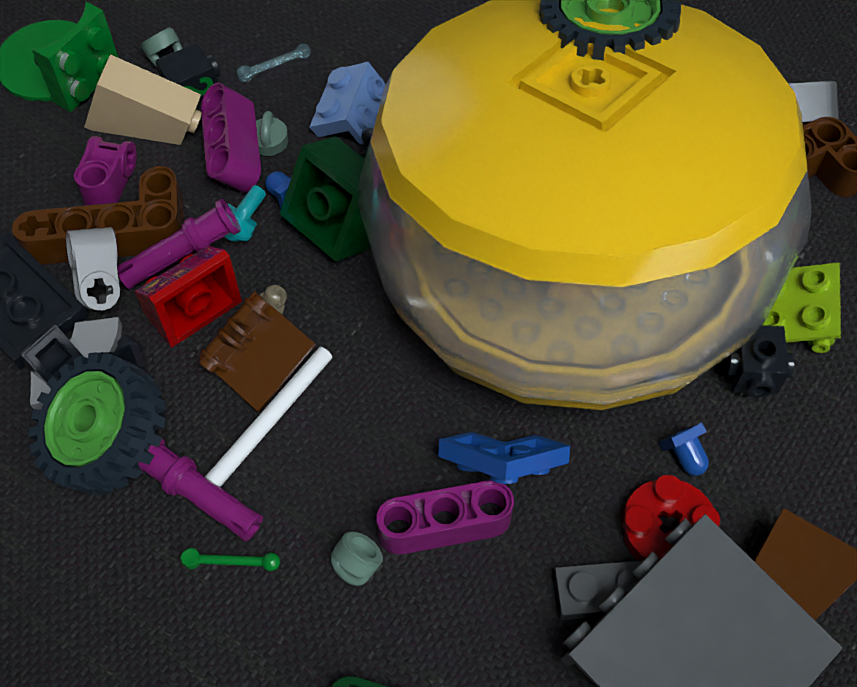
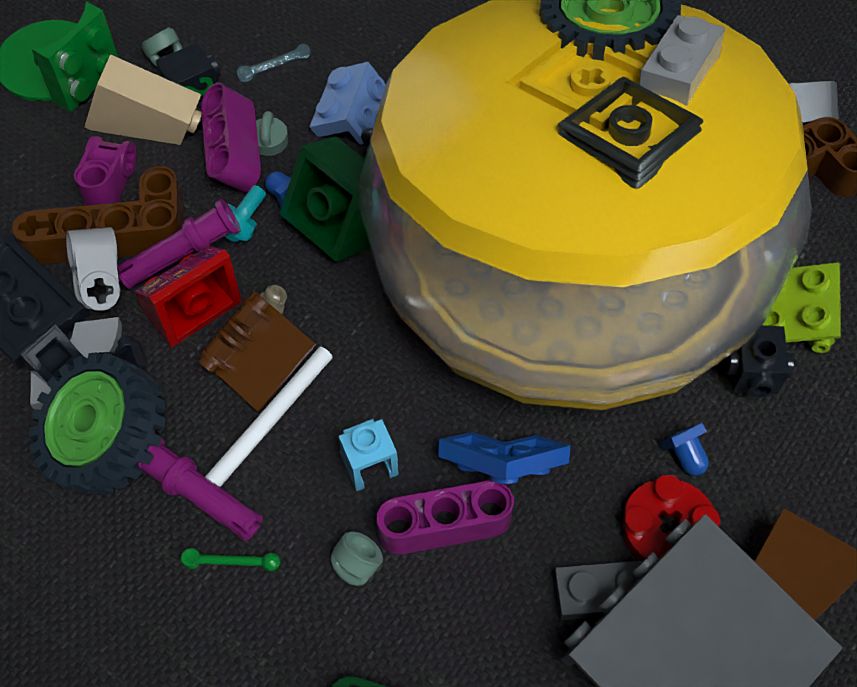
(366, 446): none -> medium azure window
(630, 169): none -> pearl dark grey brick
(682, 58): none -> light grey brick

